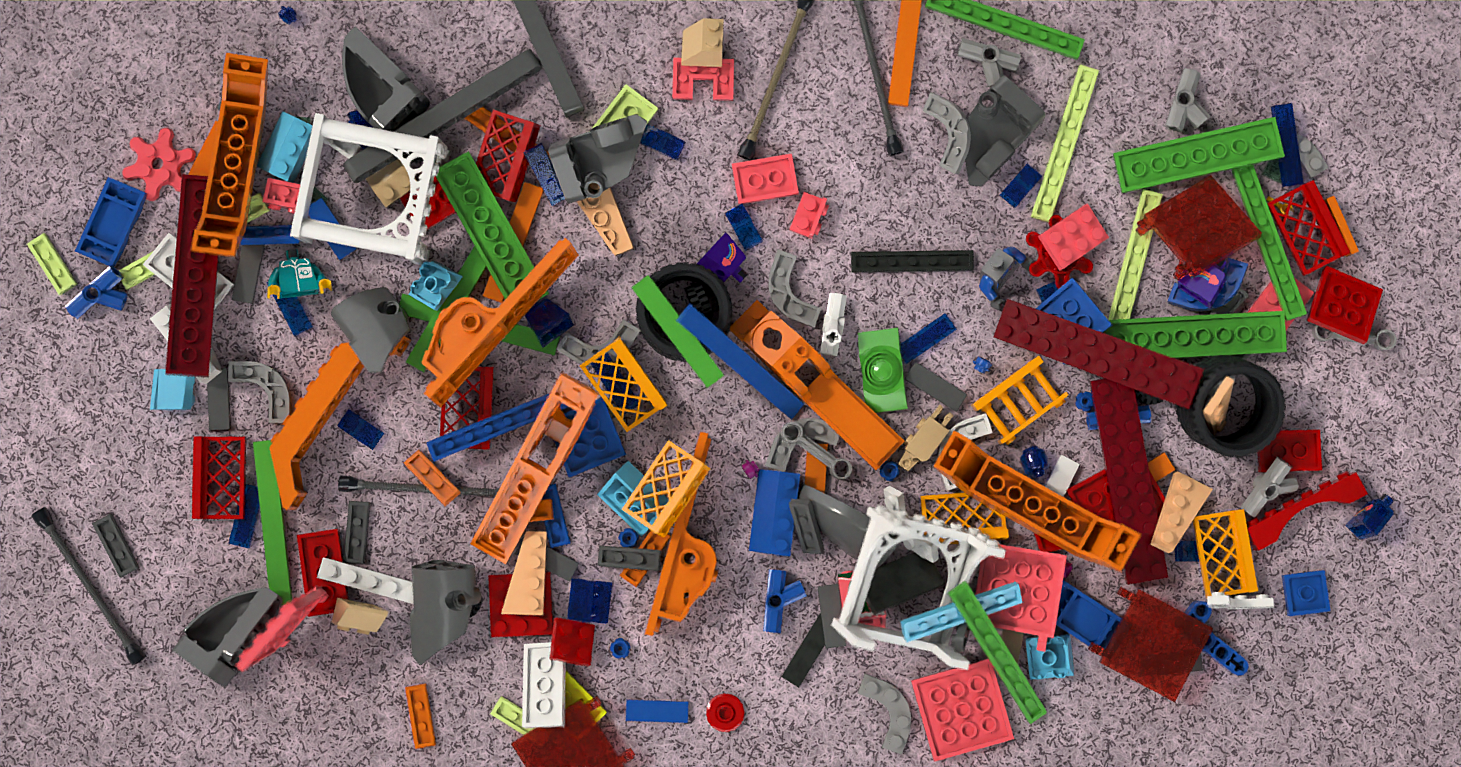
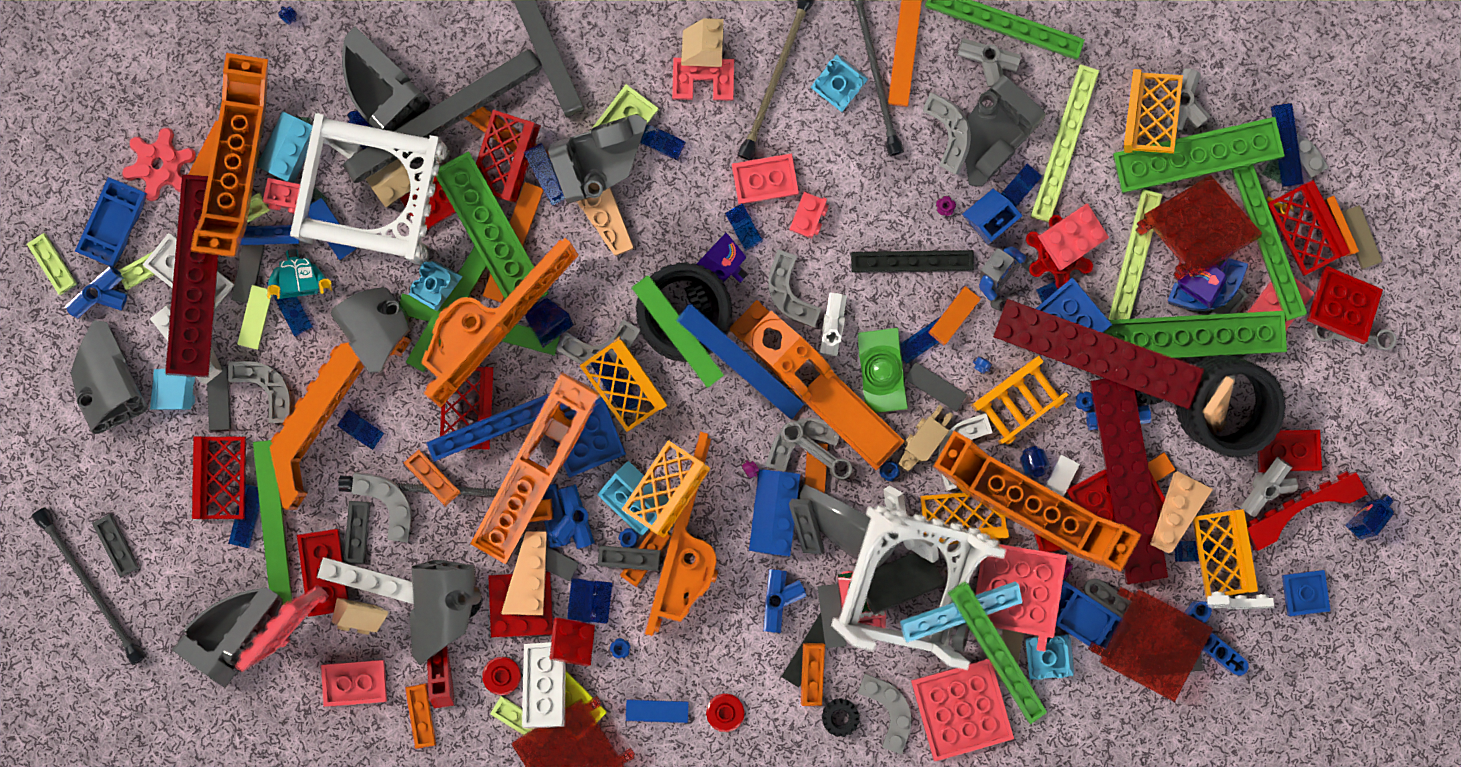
(105, 380): none -> dark grey panel
(254, 318): none -> yellowish green tile
(354, 683): none -> coral plate
(392, 497): none -> light grey plate
(440, 680): none -> red slope
(506, 673): none -> red wheel
(568, 526): none -> blue piece
(812, 674): none -> orange tile
(839, 82): none -> medium azure slope
(840, 704): none -> black tyre
(940, 206): none -> magenta plate
(954, 315): none -> orange tile
(992, 215): none -> blue slope
(1103, 593): none -> dark grey plate
(1135, 107): none -> light orange fence
(1368, 252): none -> dark tan tile

